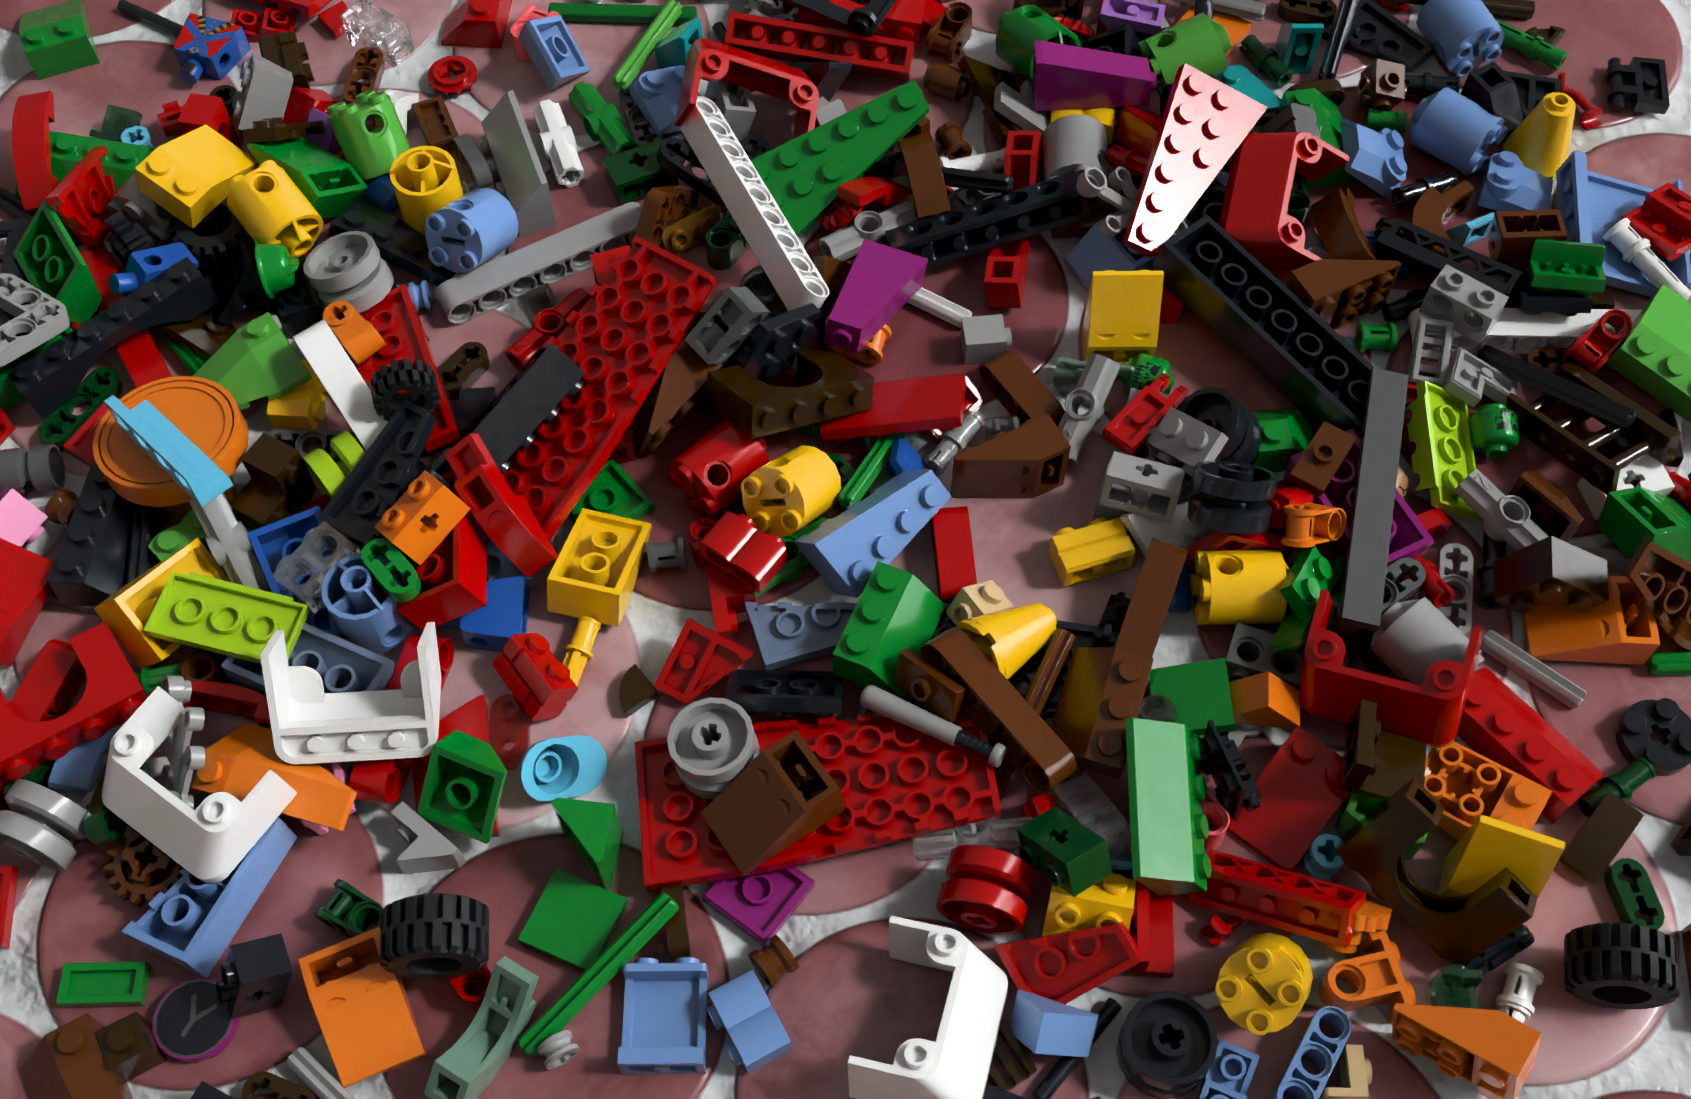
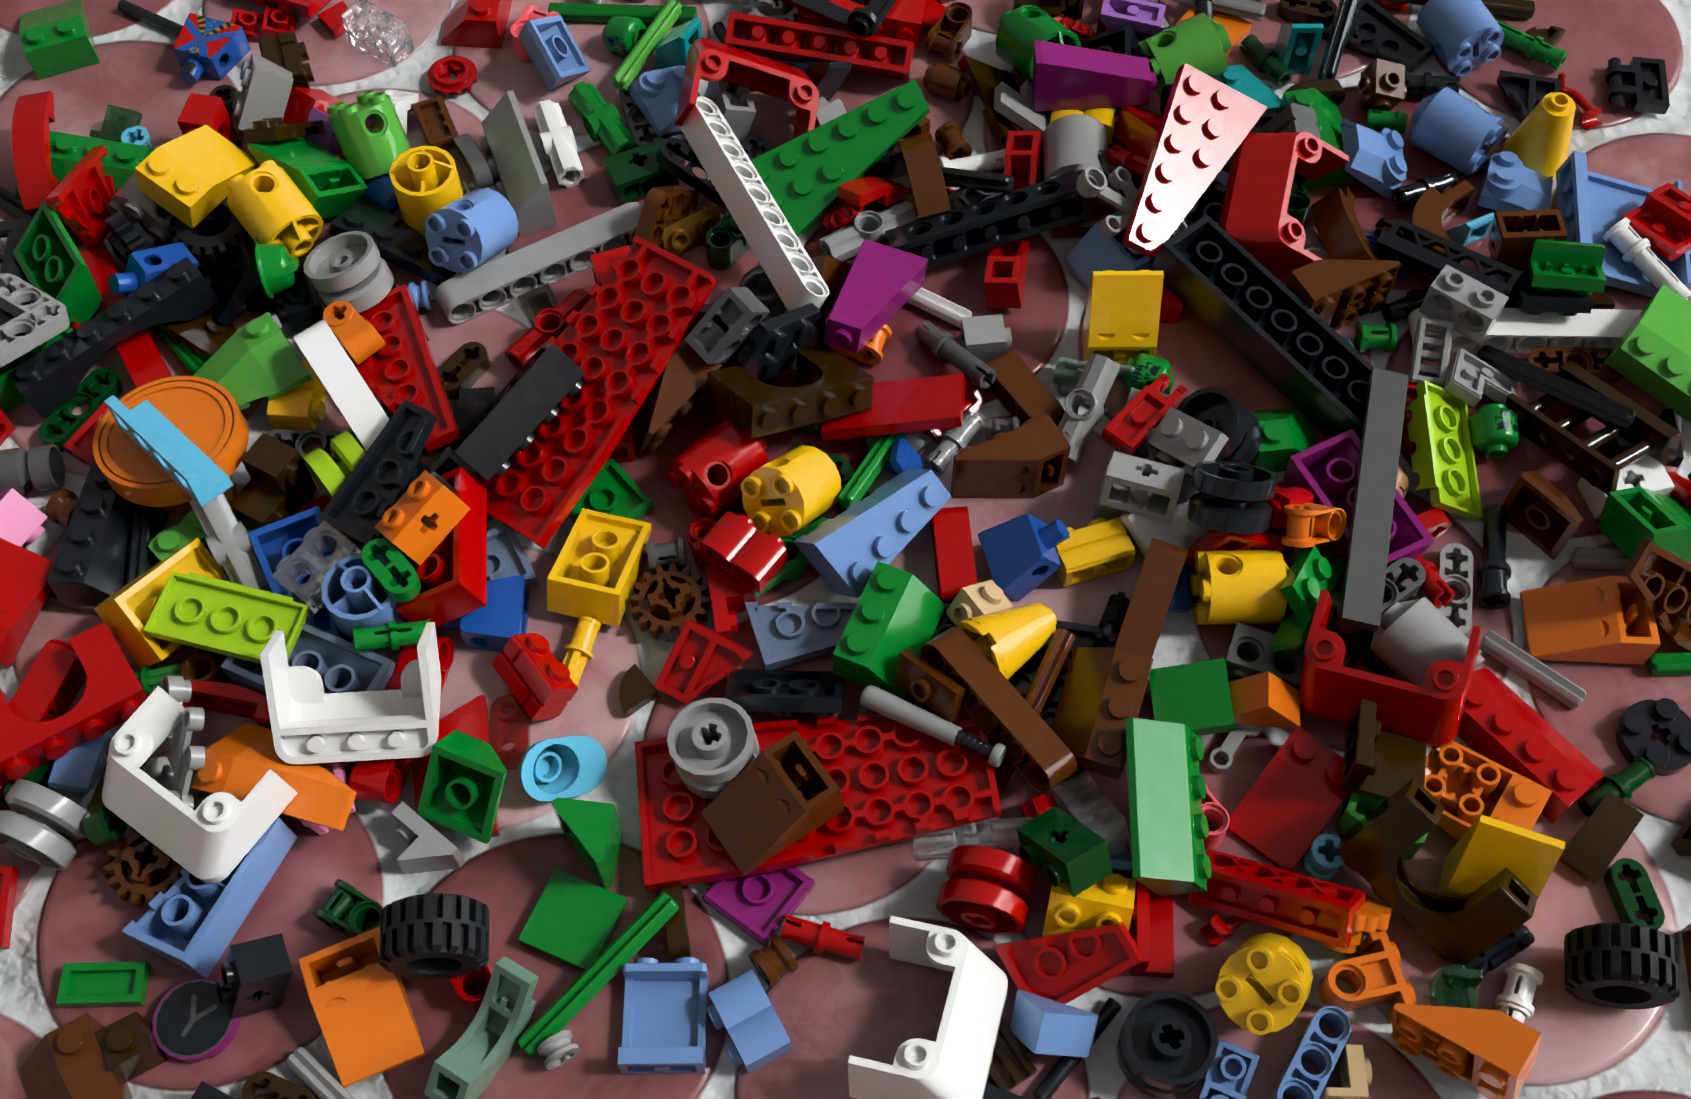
(169, 118): red gear -> none
(360, 70): reddish brown beam -> none
(387, 636): none -> green pin
(404, 377): black tyre -> none
(495, 507): red slope -> none
(622, 34): none -> green head
(655, 611): none -> reddish brown gear
(822, 937): none -> red pin
(946, 347): none -> dark grey pin
(1022, 553): none -> blue torso
(1158, 708): clear smoke plate -> none
(1225, 766): black hinge -> none
(1322, 458): reddish brown plate -> none
(1494, 93): black slope -> none
(1503, 516): light grey piece -> none
(1549, 573): dark brown brick -> none
(1596, 343): red piece -> none

